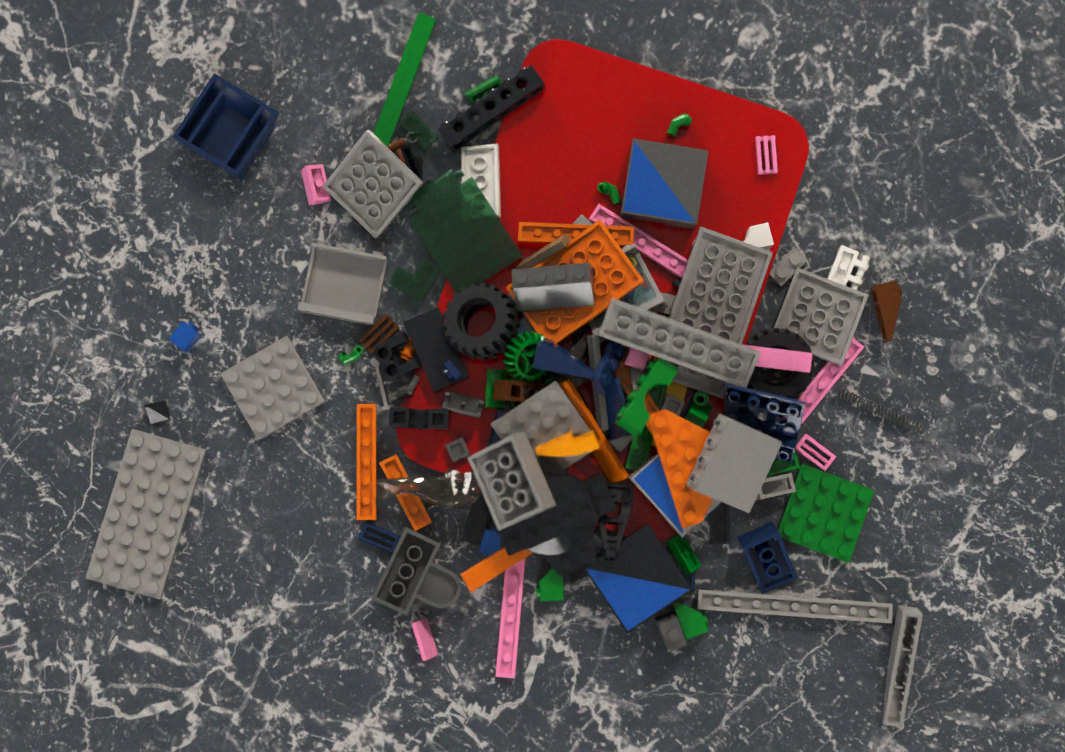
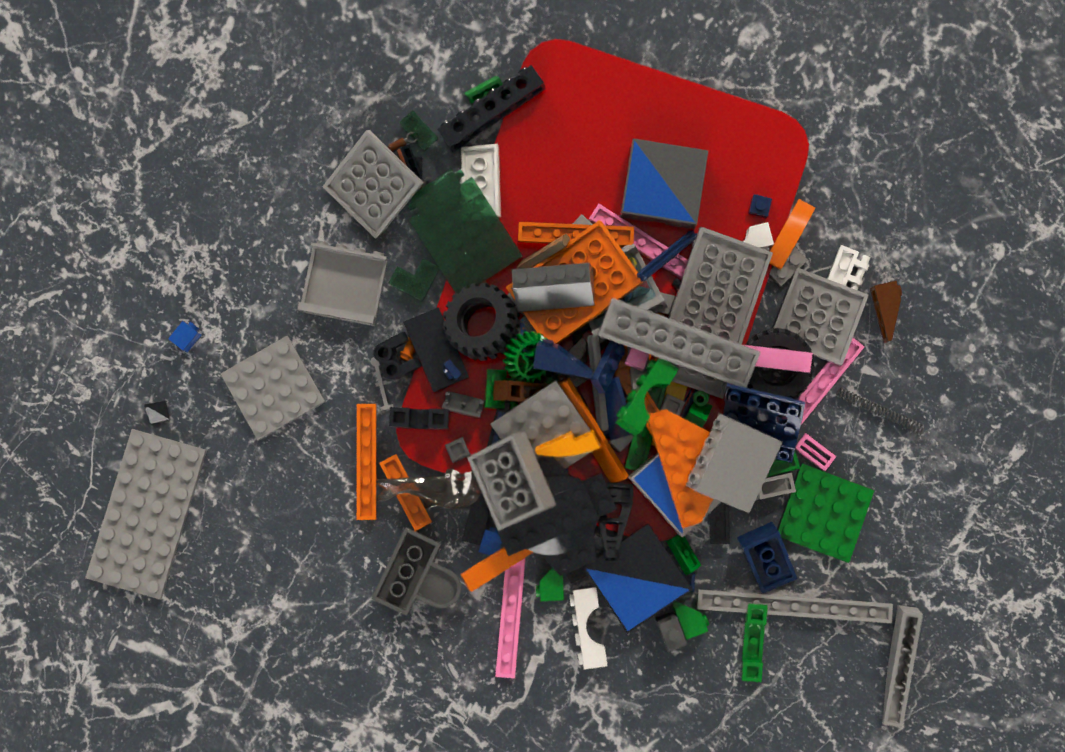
(227, 127): dark blue slope -> none
(314, 178): bright pink slope -> none
(353, 356): green arm -> none
(378, 334): reddish brown tile -> none
(394, 543): dark blue tile -> none
(404, 78): green tile -> none
(405, 390): dark grey piece -> none
(424, 639): bright pink slope -> none
(592, 653): none -> white arch
(611, 191): green arm -> none
(666, 256): none -> dark blue axle
(677, 122): green arm -> none
(753, 642): none -> green slope
(760, 206): none -> dark blue plate
(765, 139): bright pink tile -> none
(790, 233): none -> orange slope

